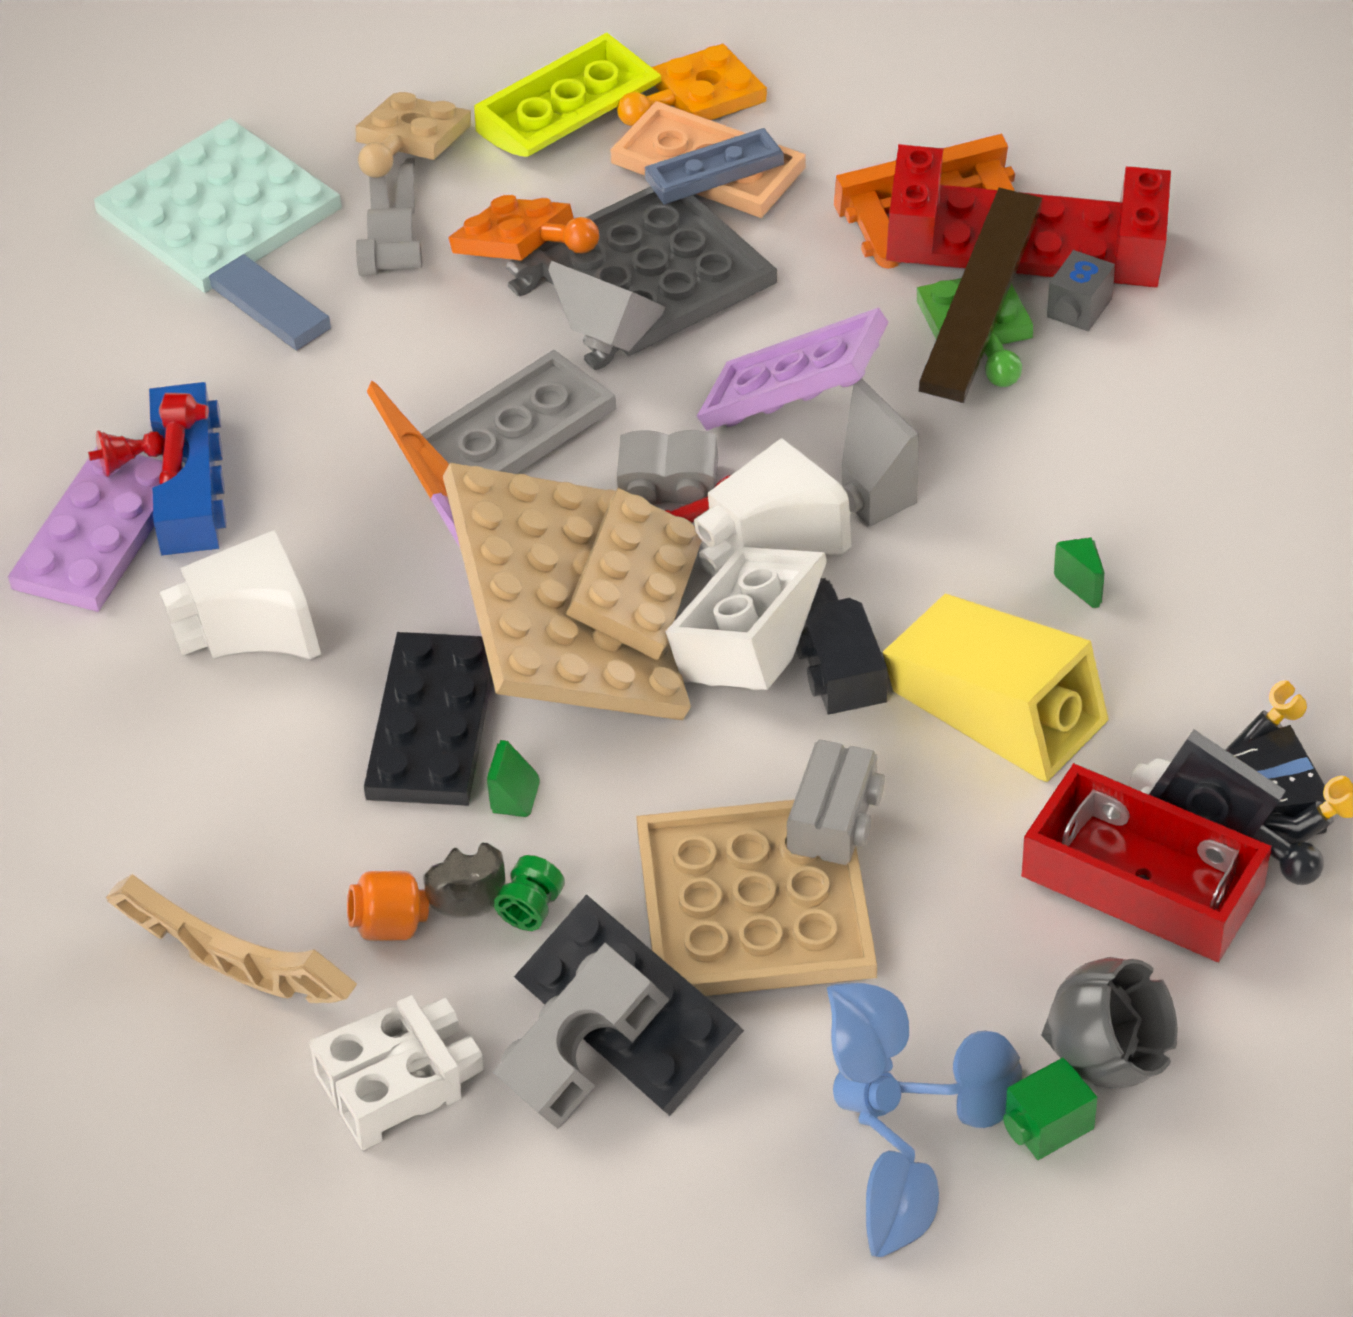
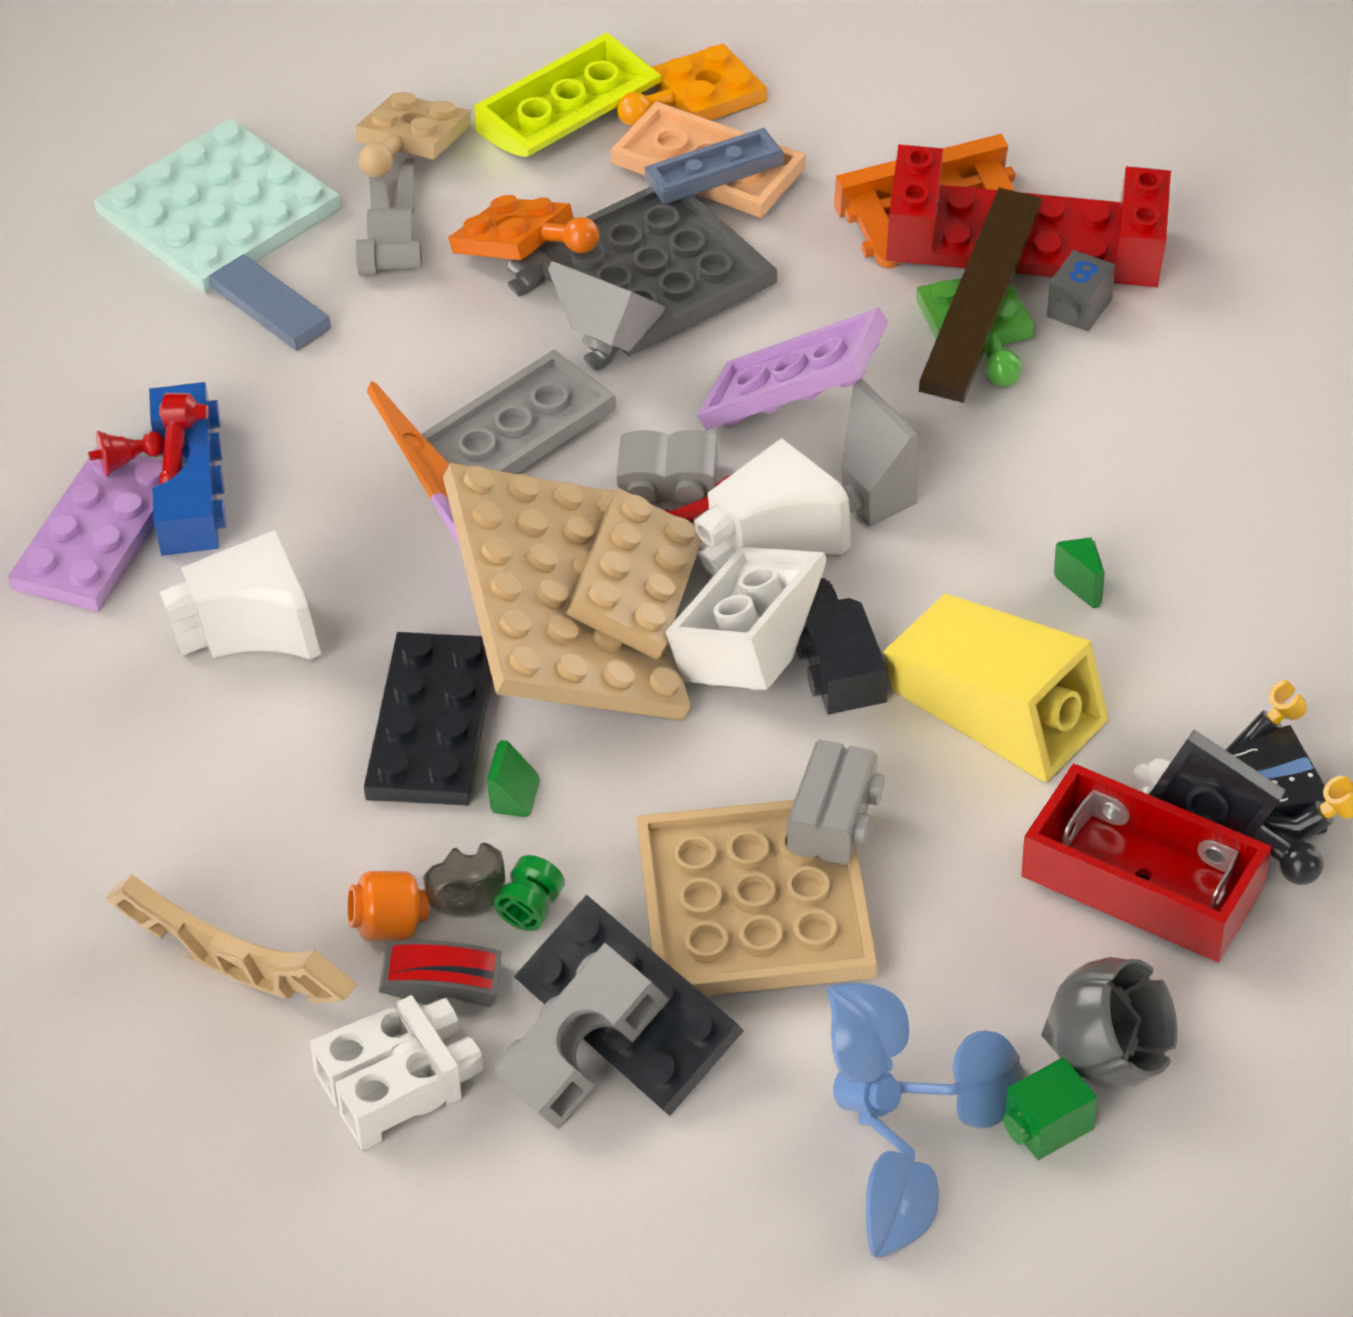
(440, 968): none -> slope

